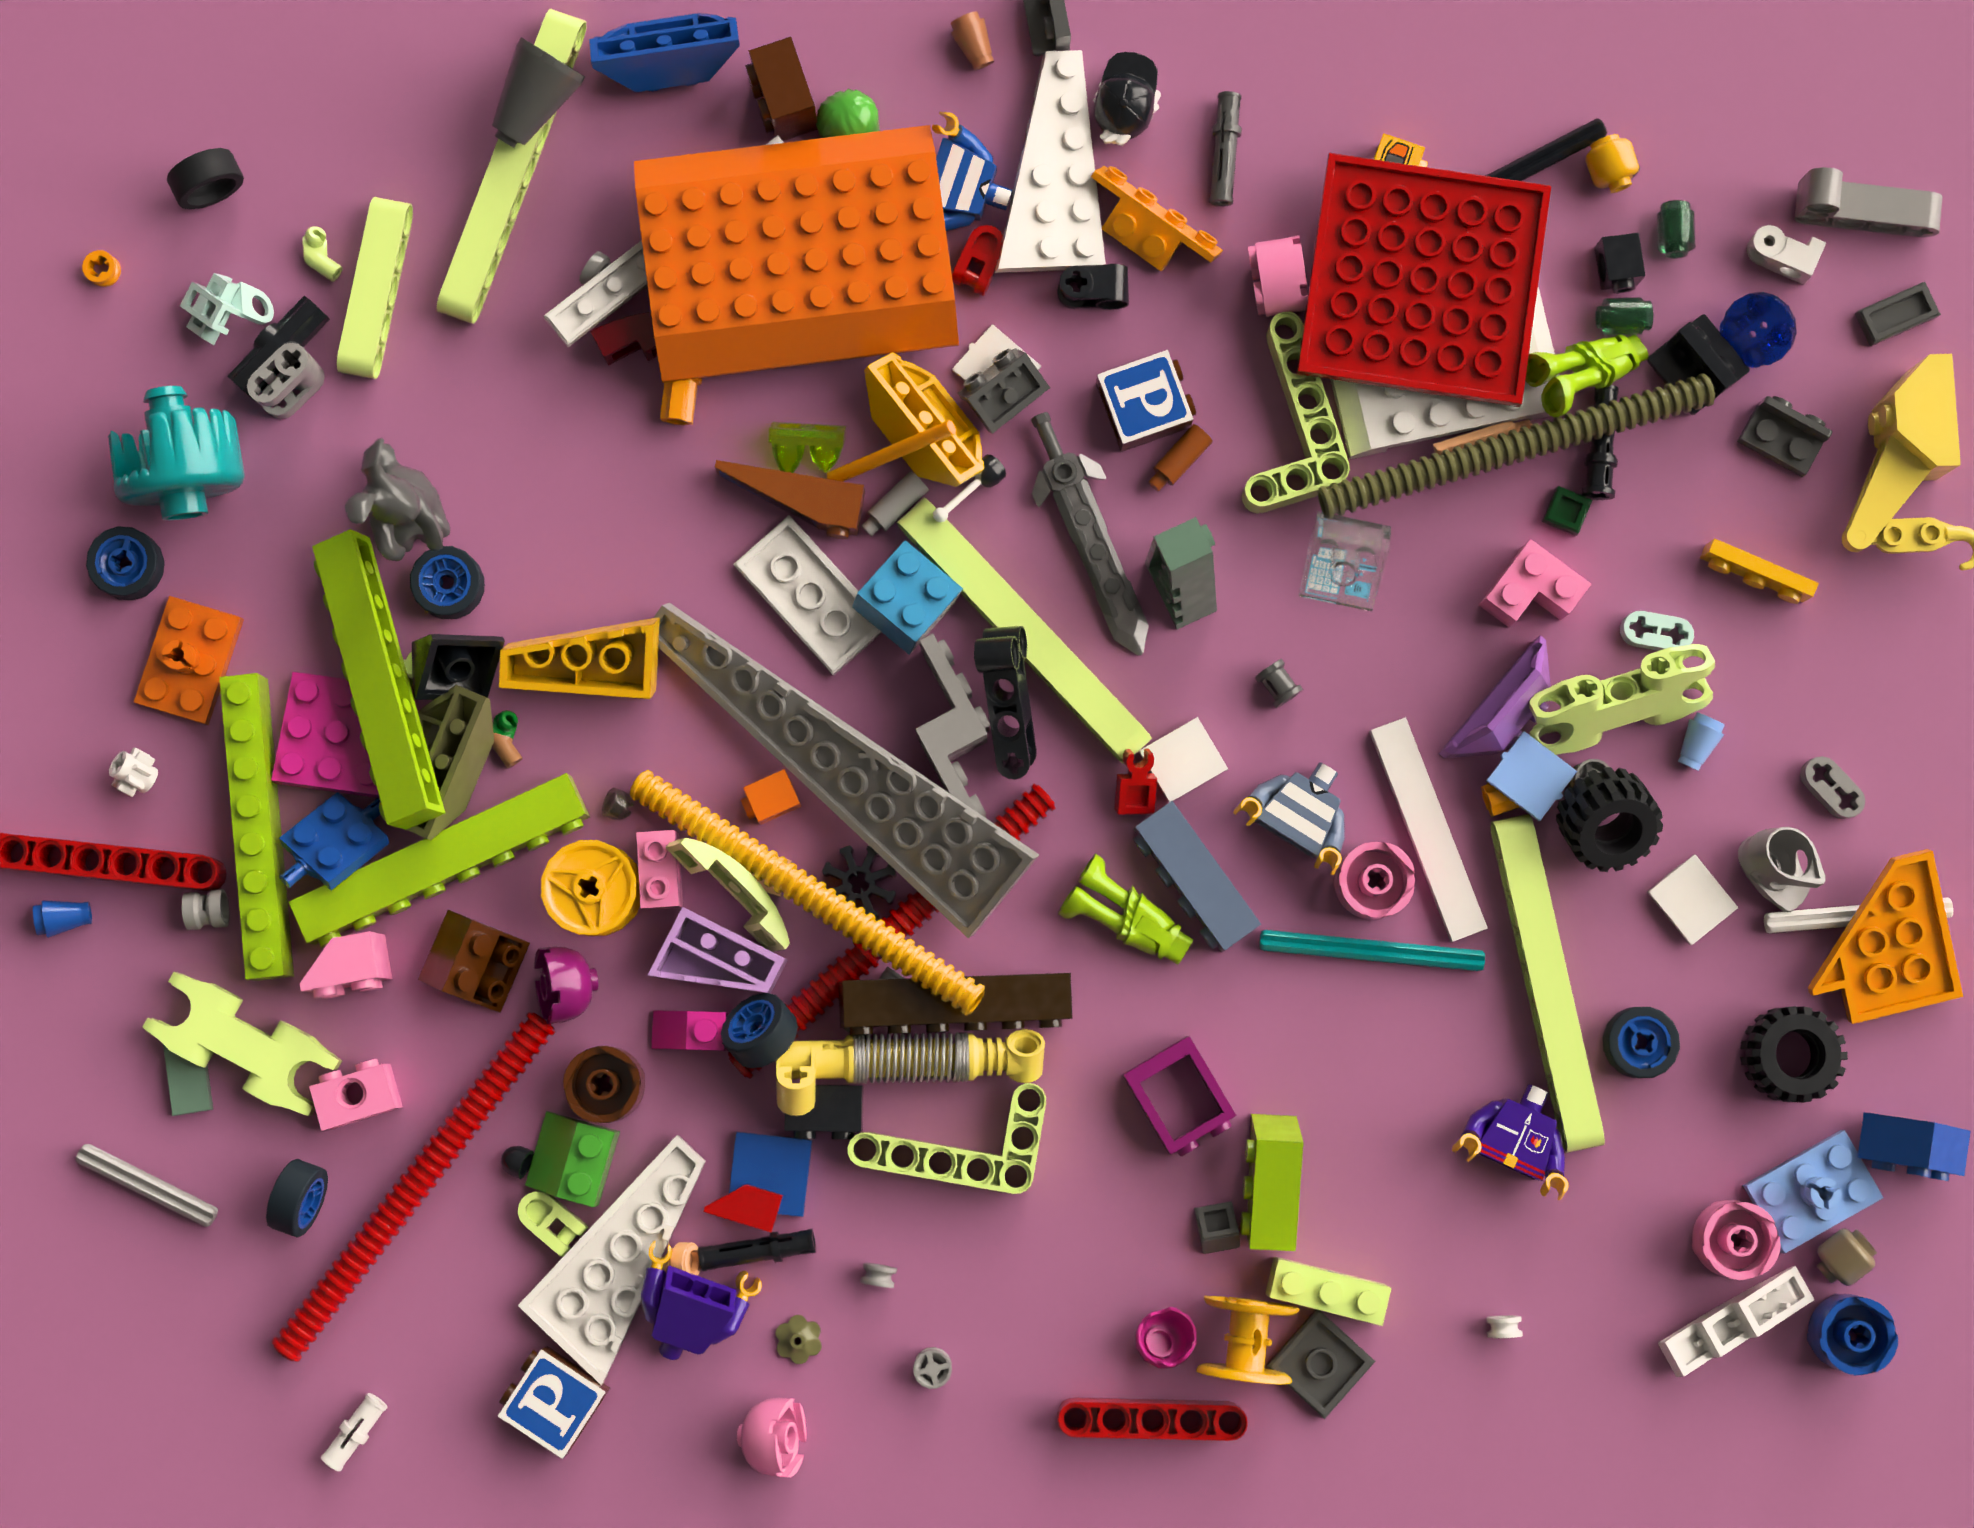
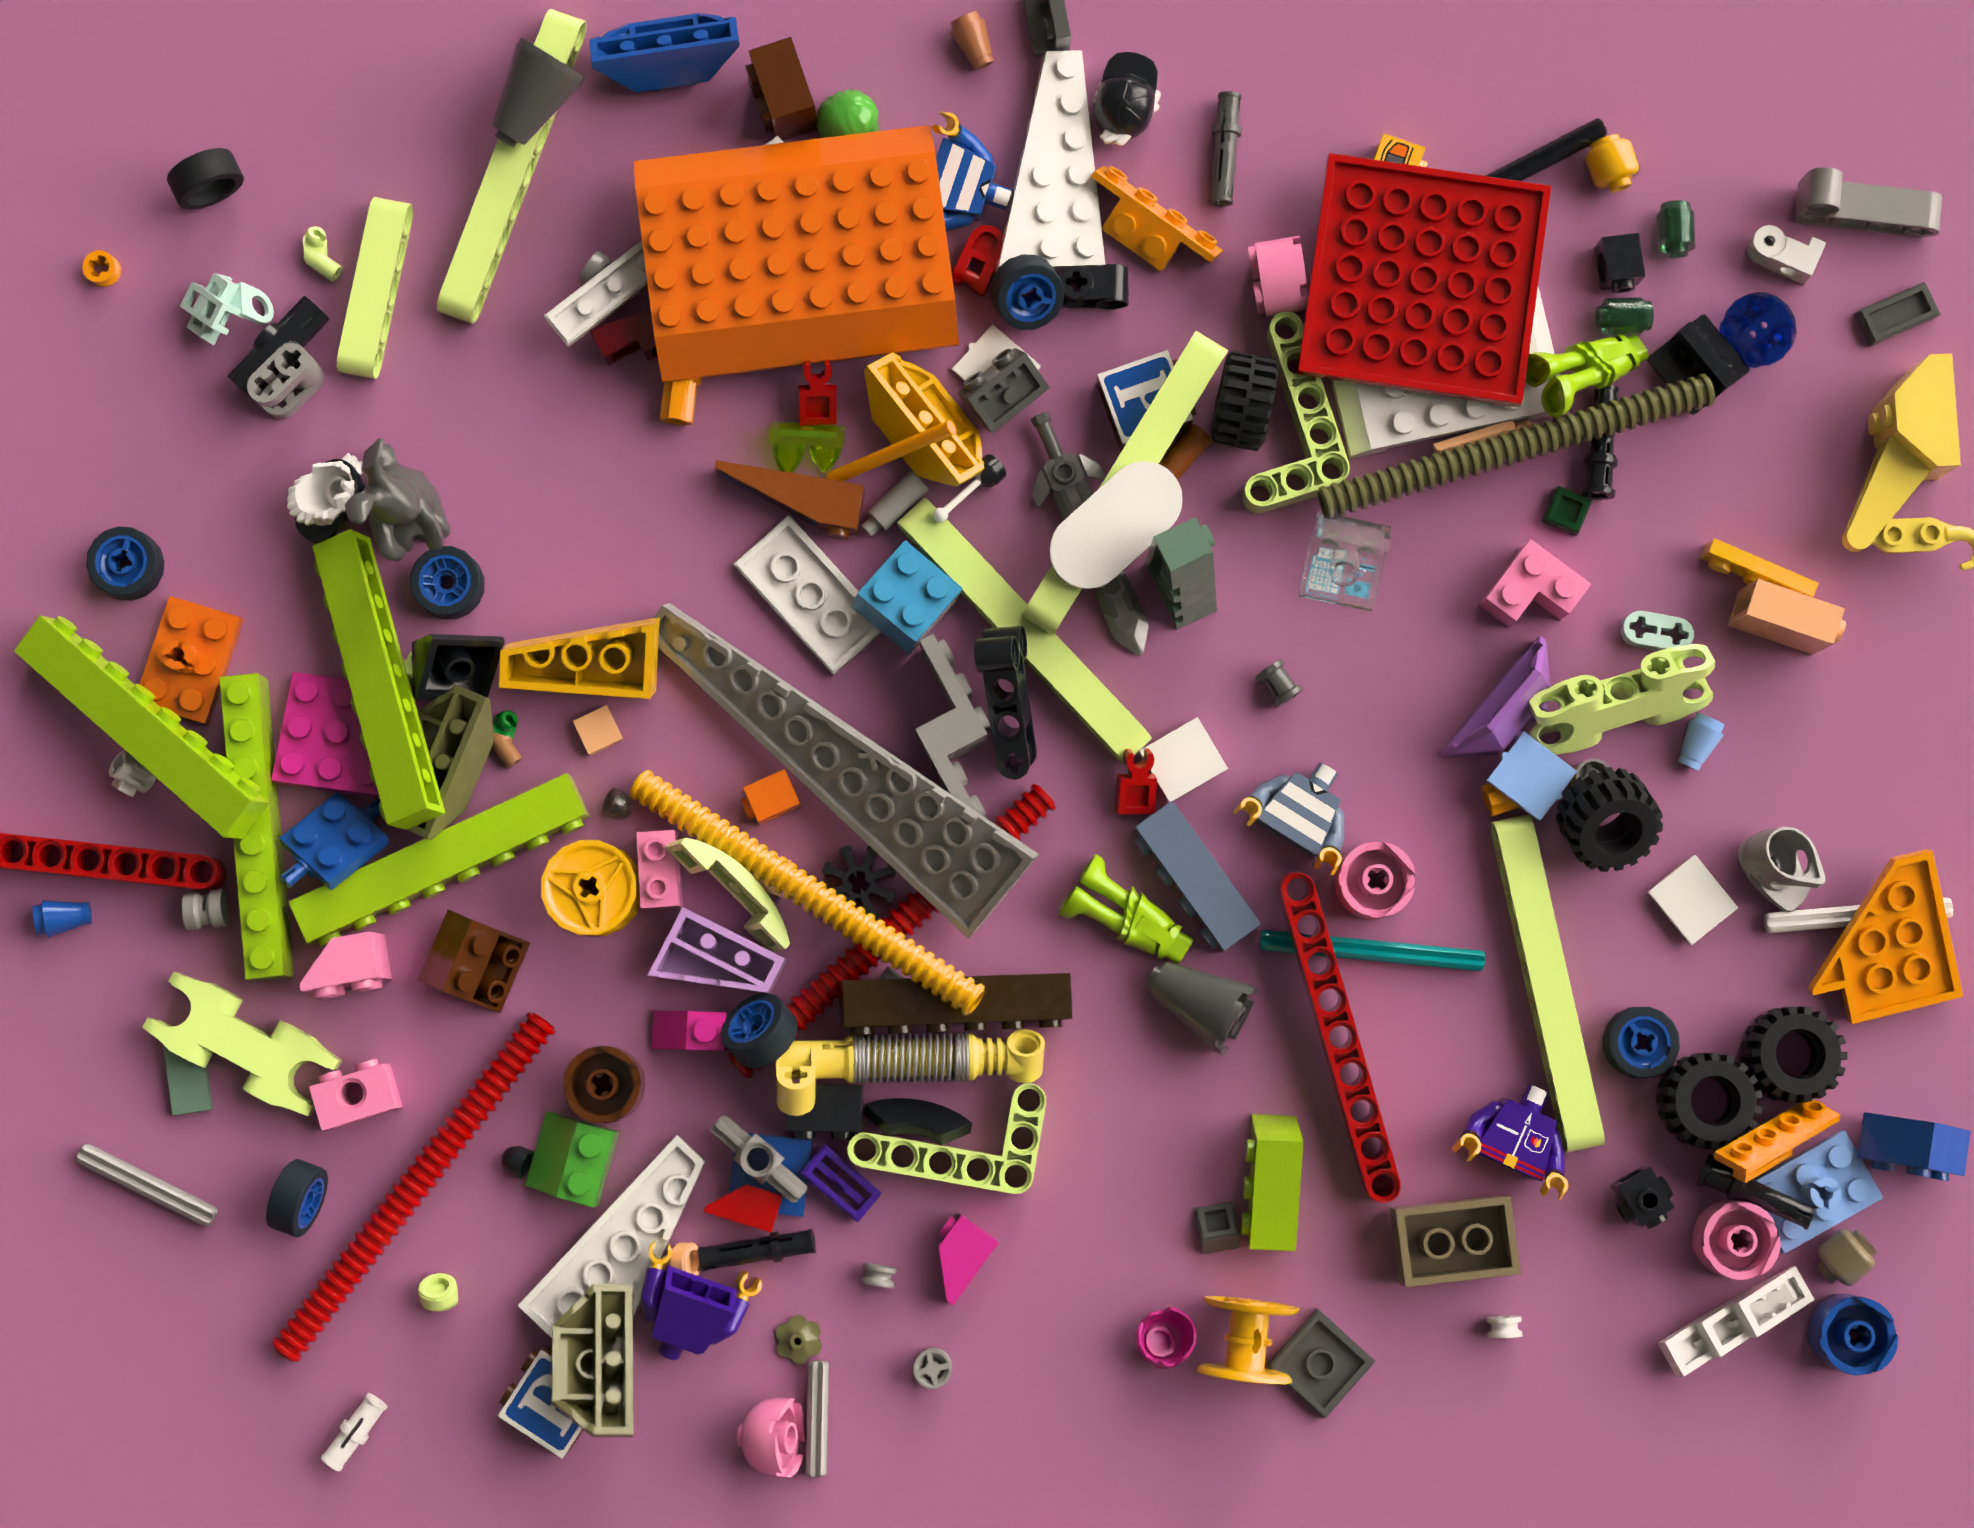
(142, 727): none -> lime brick
(177, 460): teal piece -> none
(321, 497): none -> white hair
(438, 1292): none -> yellowish green tile
(540, 1210): yellowish green plate -> none
(563, 984): magenta cylinder -> none
(596, 1361): none -> olive wedge
(598, 730): none -> light nougat tile
(742, 1144): none -> light grey axle
(815, 1161): none -> dark purple tile
(817, 400): none -> red plate
(817, 1418): none -> light grey axle
(919, 1118): none -> black tile
(962, 1254): none -> dark pink slope
(1019, 276): none -> wheel
(1115, 525): none -> white tile
(1146, 443): none -> yellowish green beam
(1169, 1427): red beam -> none
(1188, 1141): magenta window -> none
(1203, 1002): none -> dark grey cone
(1244, 400): none -> black tyre
(1328, 1291): yellowish green brick -> none
(1351, 1051): none -> red beam
(1428, 829): white tile -> none
(1455, 1240): none -> dark tan brick
(1631, 1191): none -> black brick
(1721, 1179): none -> black pin
(1740, 1100): none -> black tyre
(1775, 1139): none -> light orange bracket
(1784, 434): dark grey bracket -> none
(1787, 617): none -> light nougat brick
(1839, 780): light grey beam -> none

